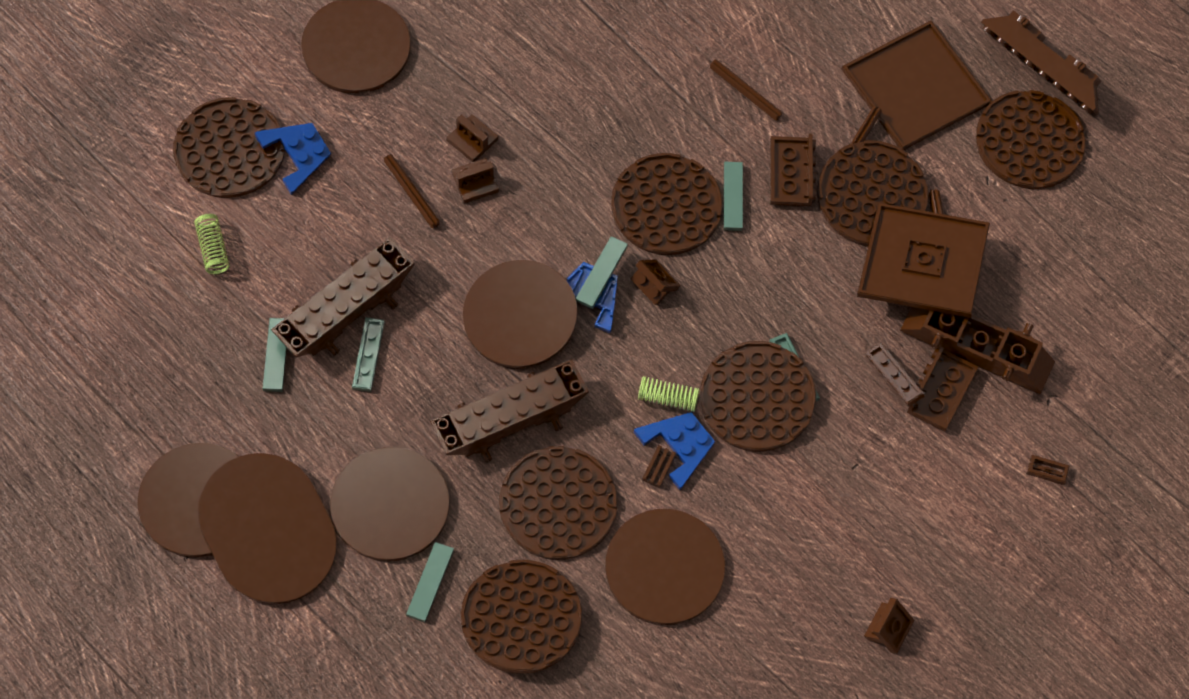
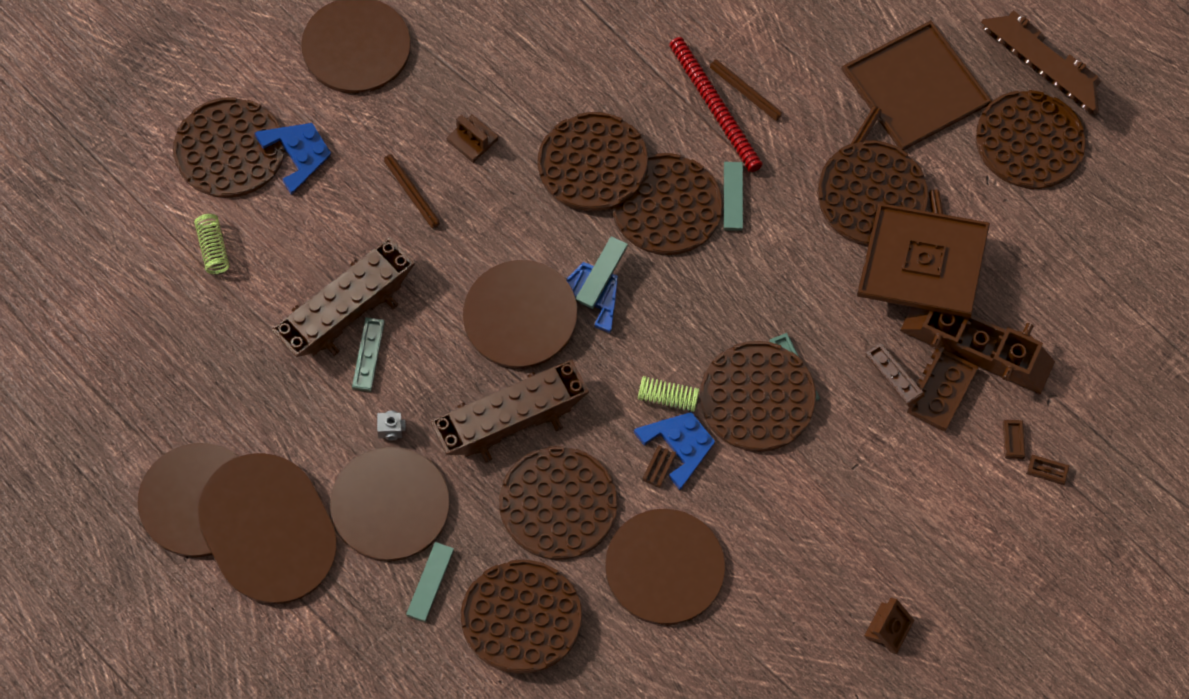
(274, 360): sand green tile -> none
(390, 425): none -> light grey brick
(475, 180): reddish brown bracket -> none
(593, 161): none -> reddish brown tile
(654, 280): reddish brown bracket -> none
(715, 104): none -> red piece
(792, 170): reddish brown bracket -> none
(1014, 439): none -> reddish brown tile

